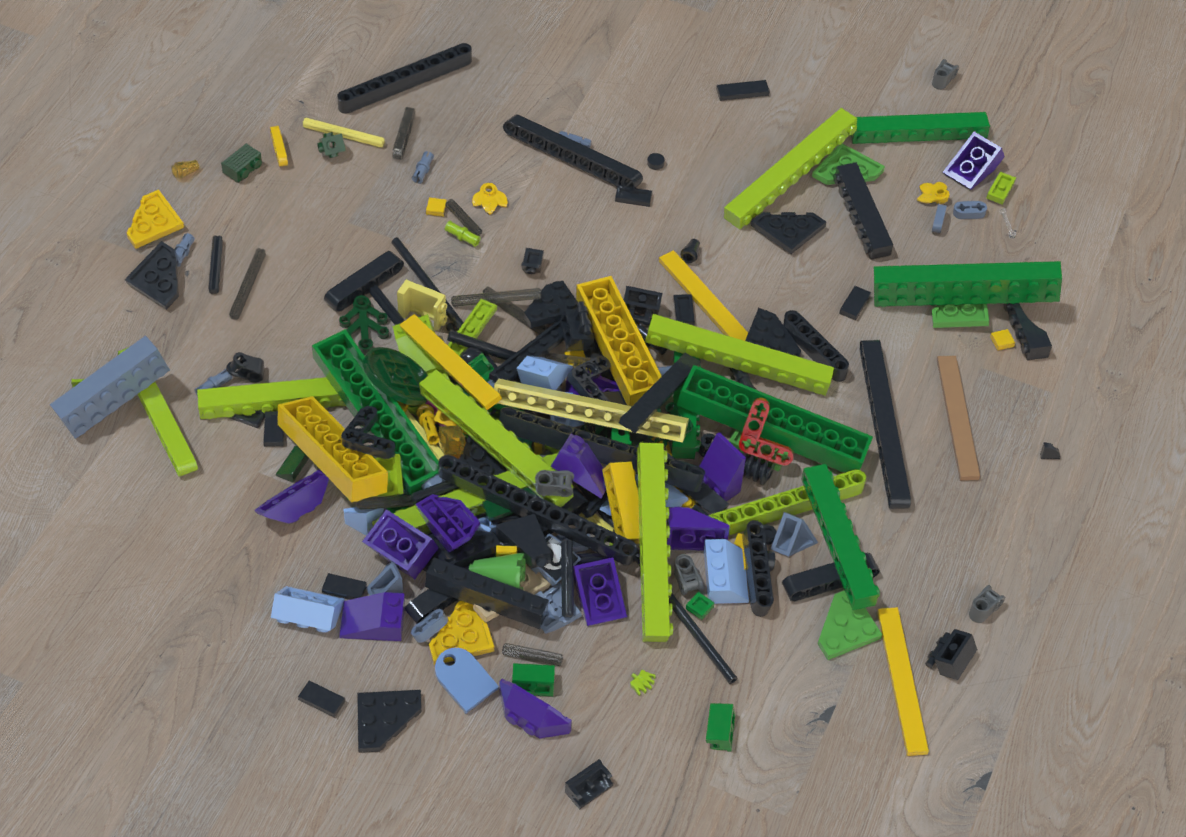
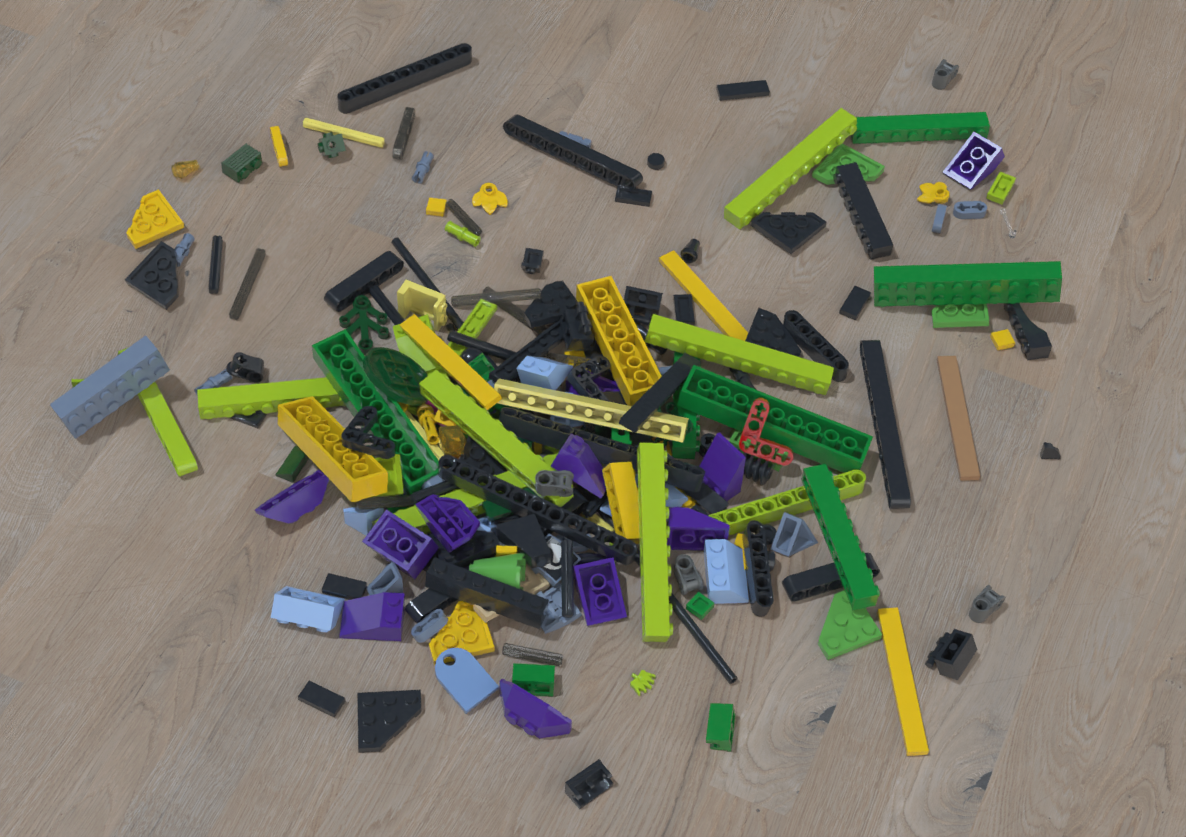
(272, 432): black tile -> none

